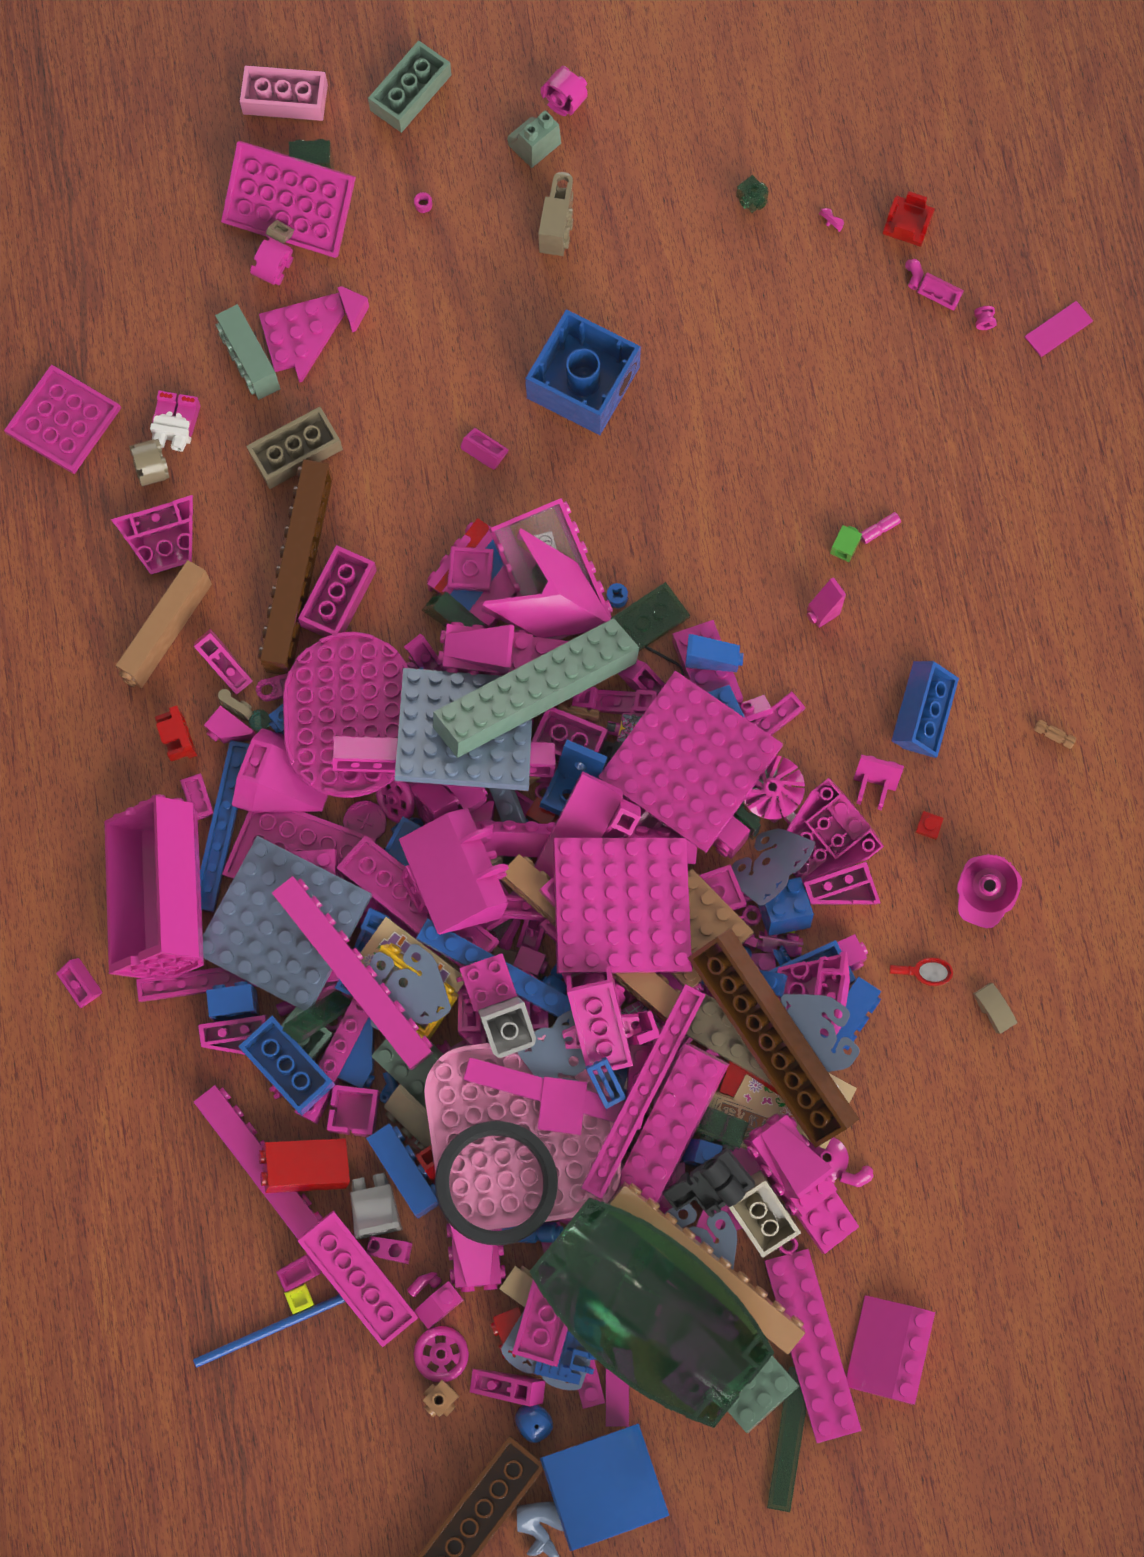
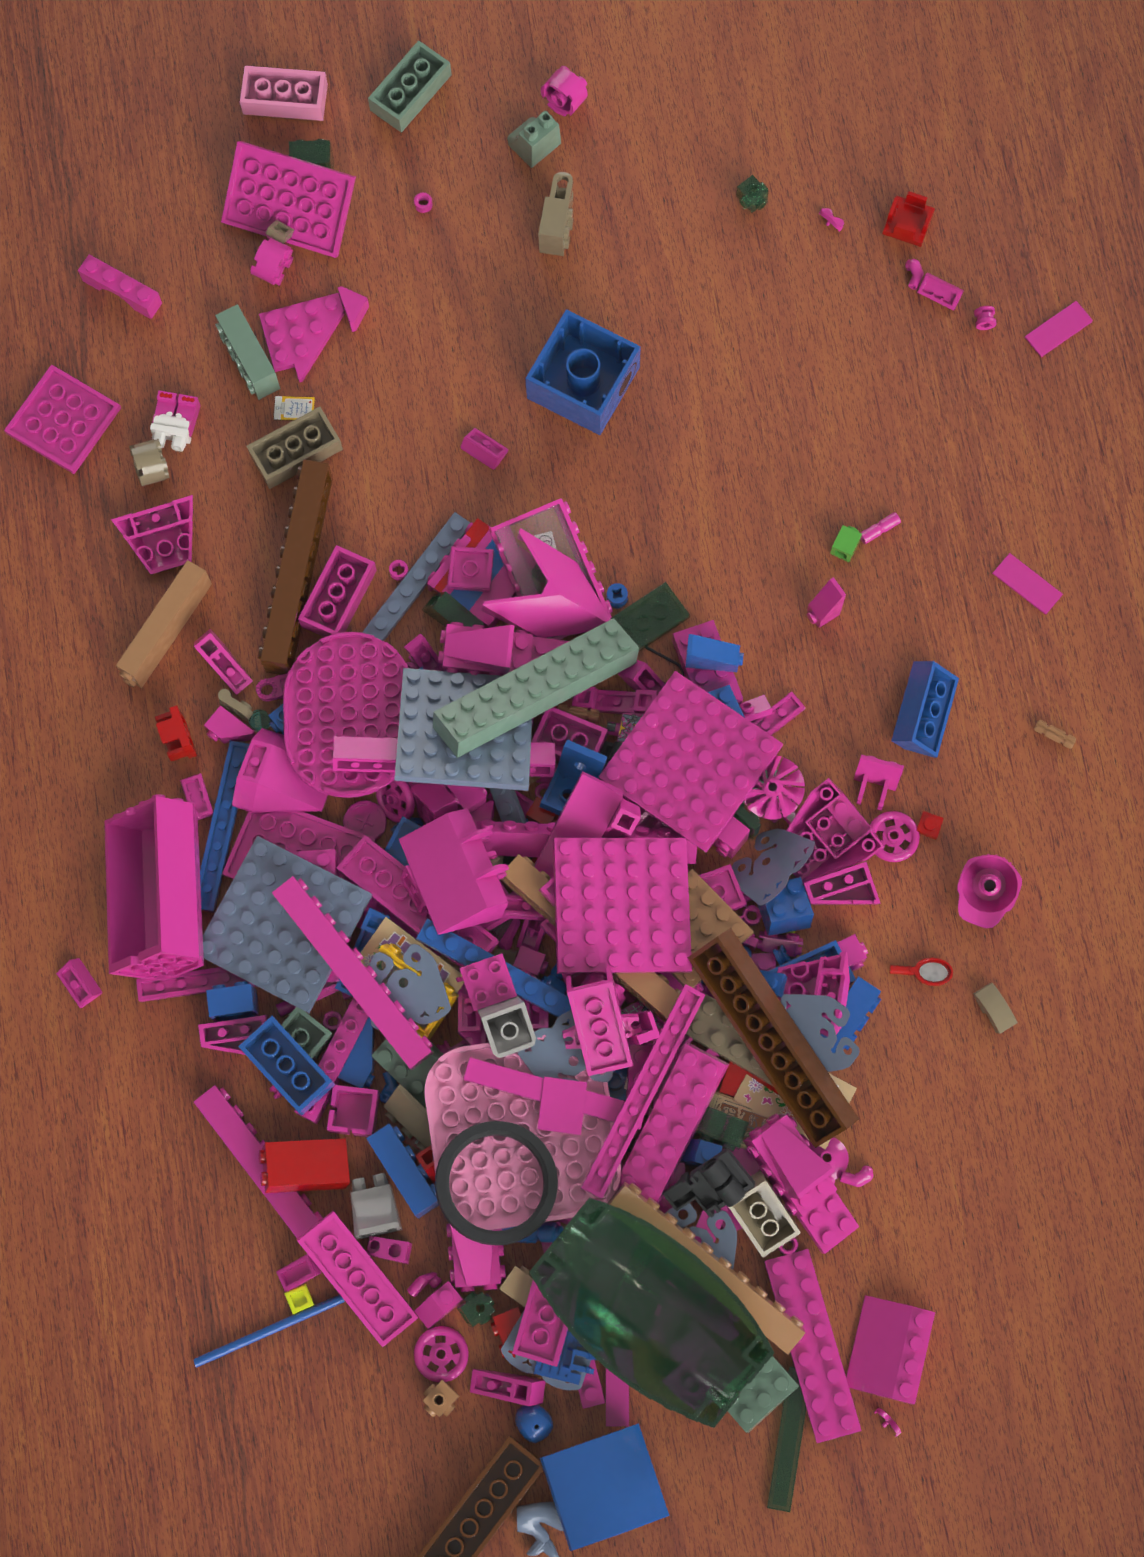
(136, 294): none -> dark pink arch
(292, 407): none -> white sticker
(317, 1016): clear green plate -> none
(403, 565): none -> dark pink bush
(416, 579): none -> sand blue plate
(469, 1312): none -> clear green brick
(597, 1065): blue tile -> none
(889, 1420): none -> dark pink piece
(911, 837): none -> dark pink plate
(1027, 583): none -> dark pink piece

